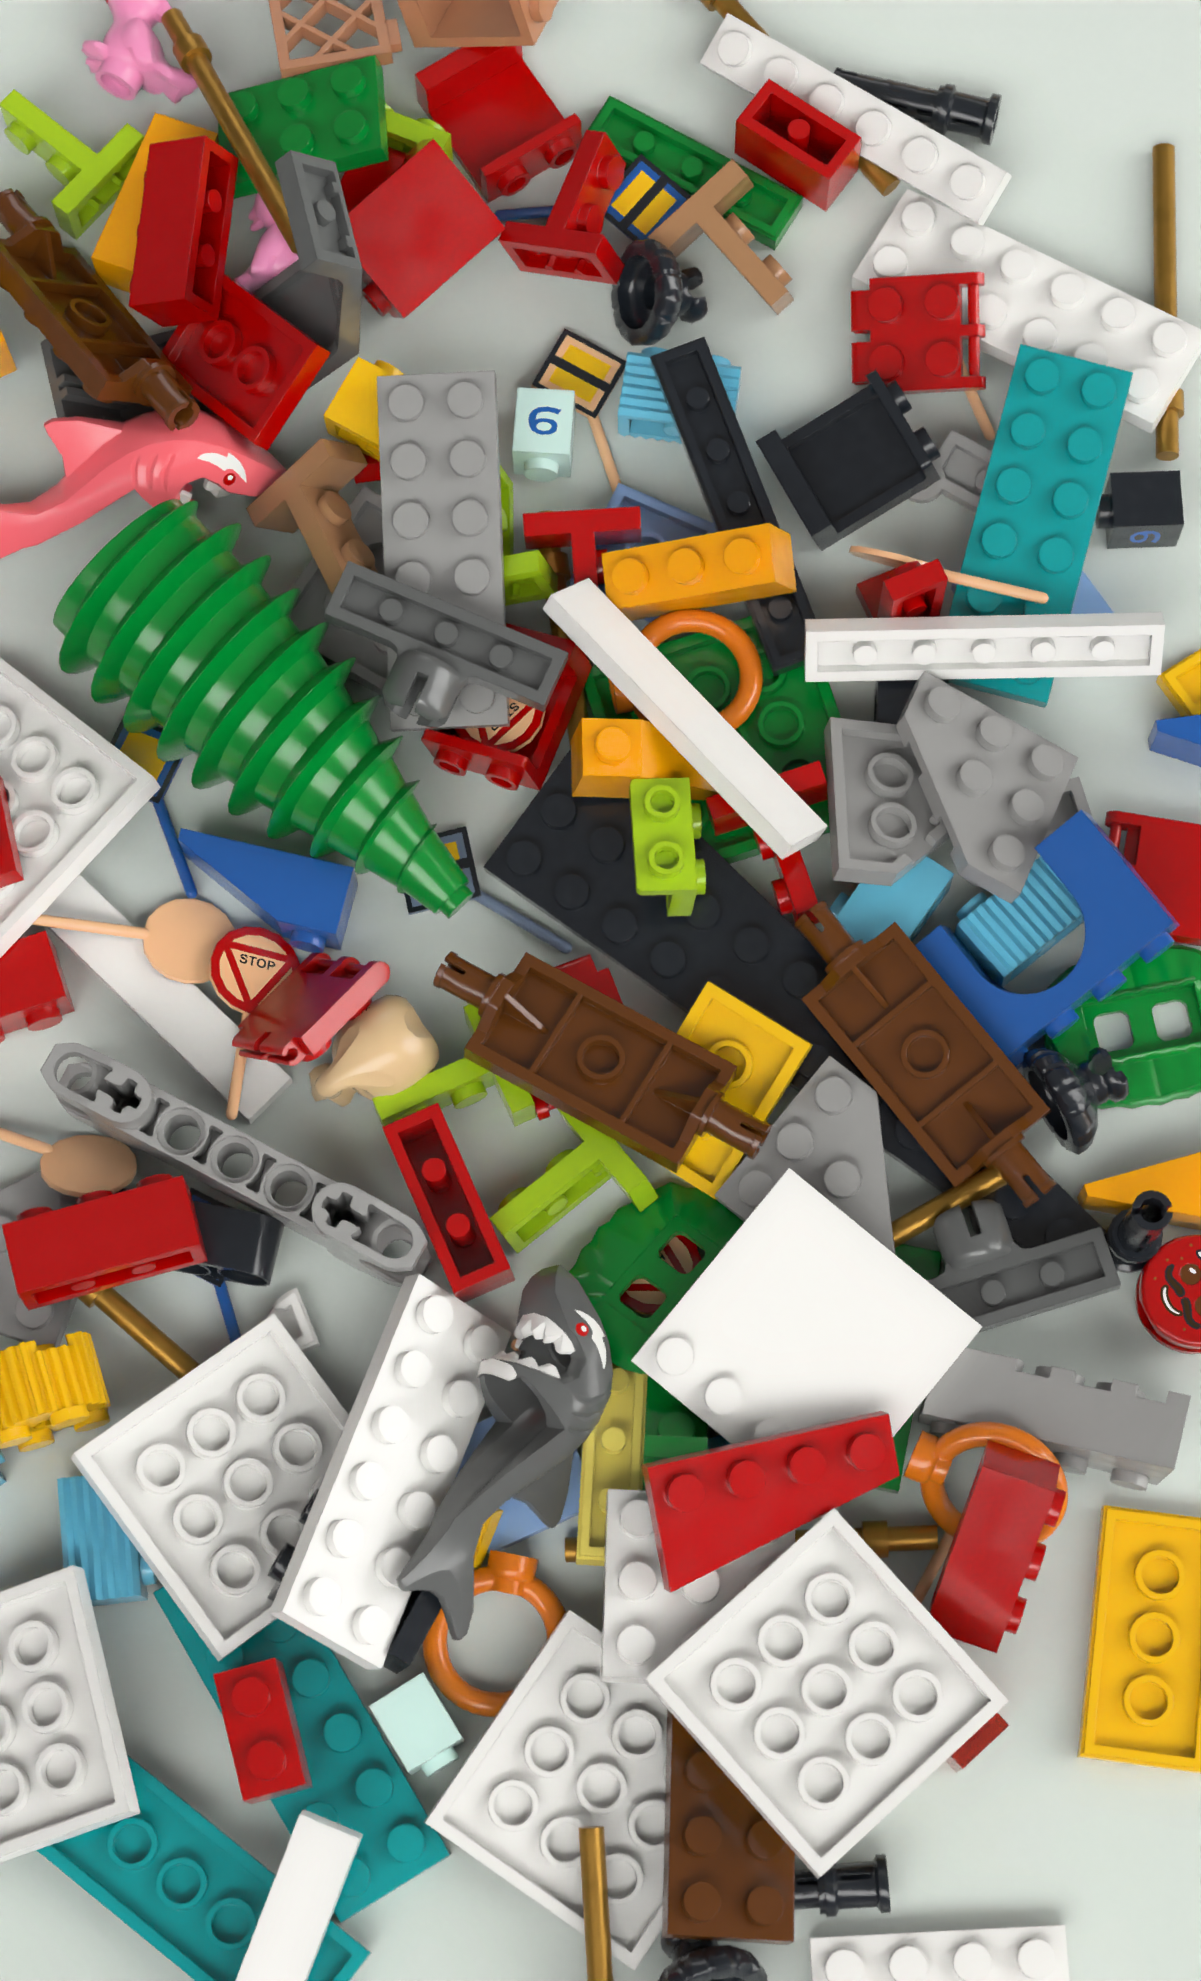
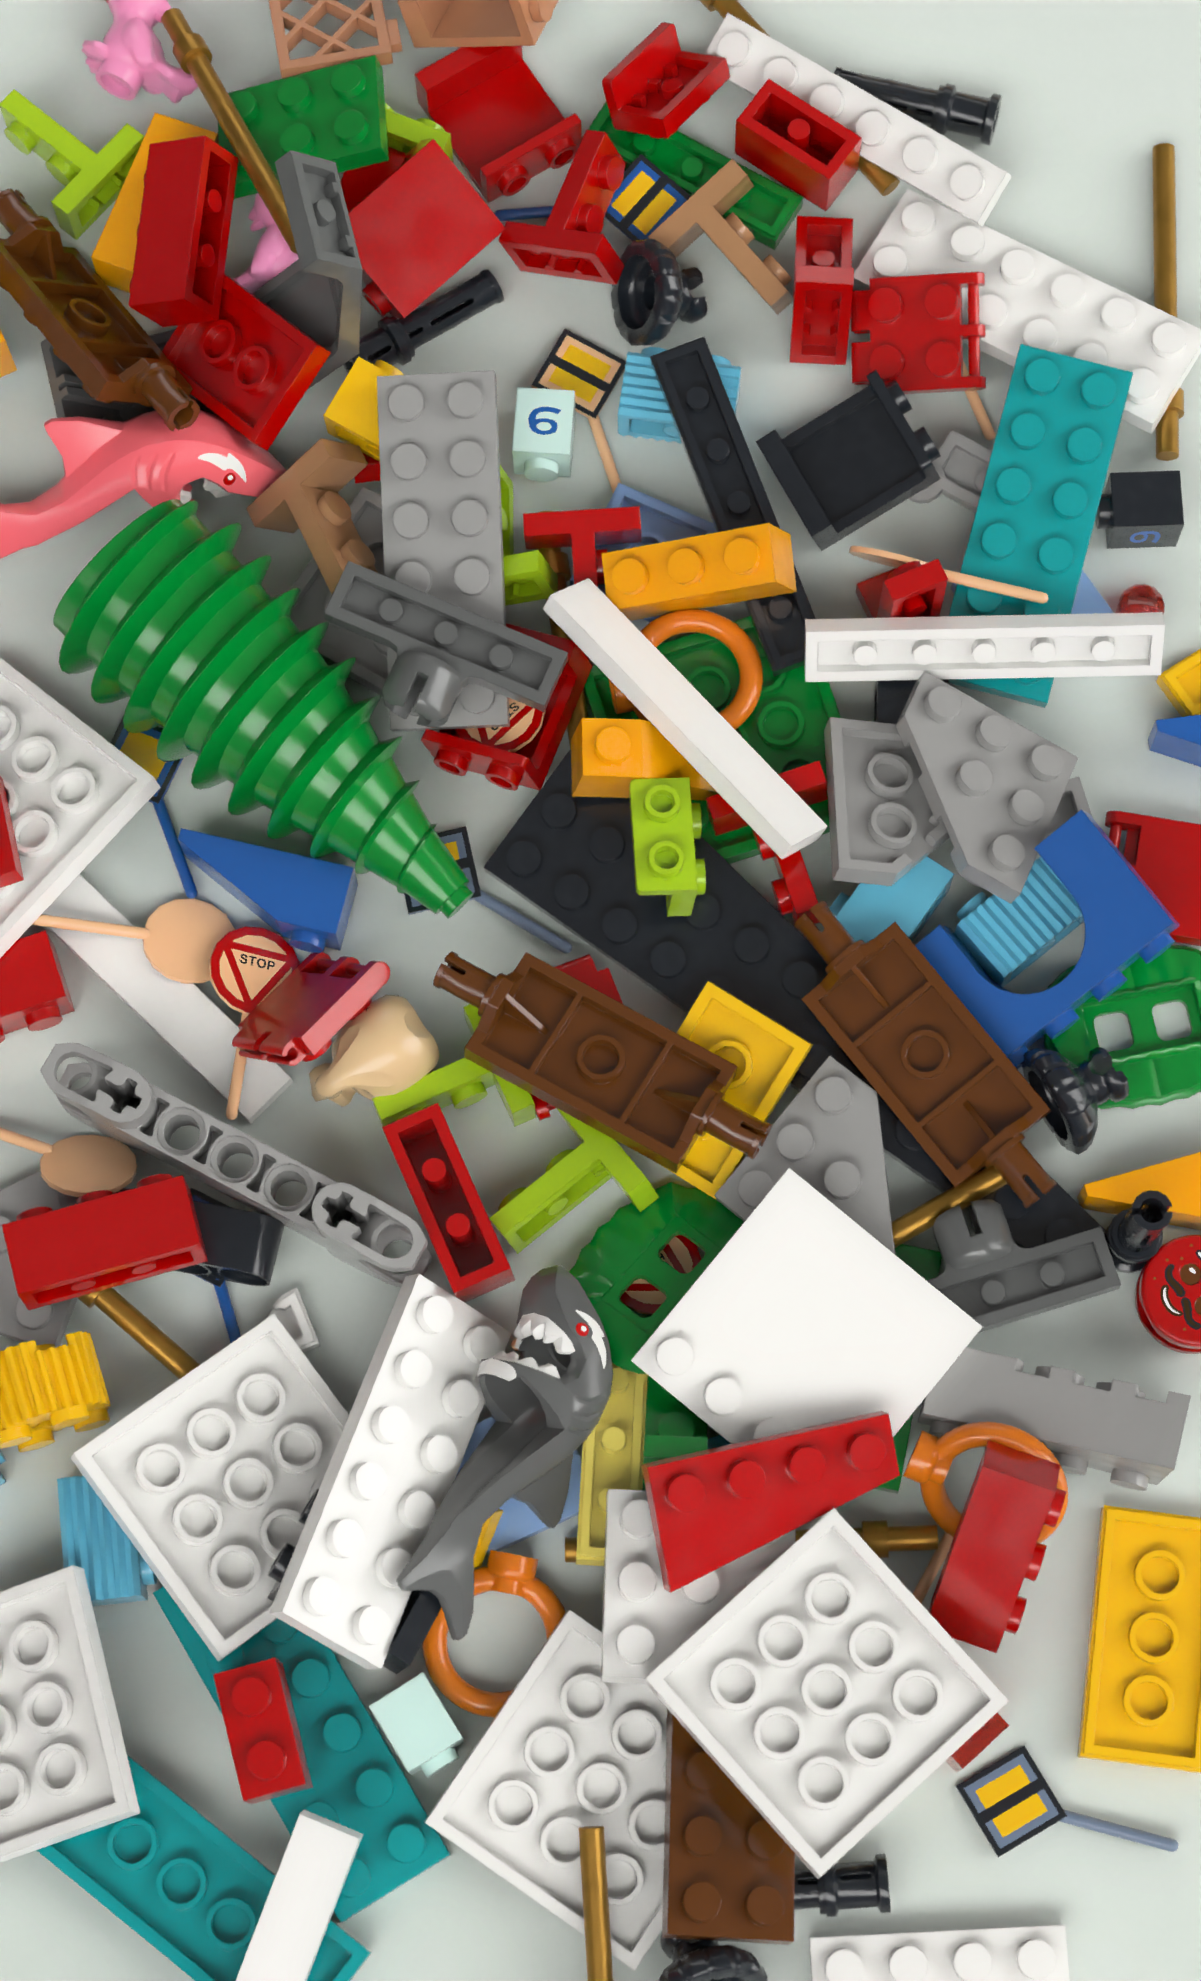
(398, 338): none -> black pin
(661, 84): none -> red bracket
(822, 290): none -> red bracket
(1017, 1803): none -> piece
(1140, 592): none -> clear red hinge

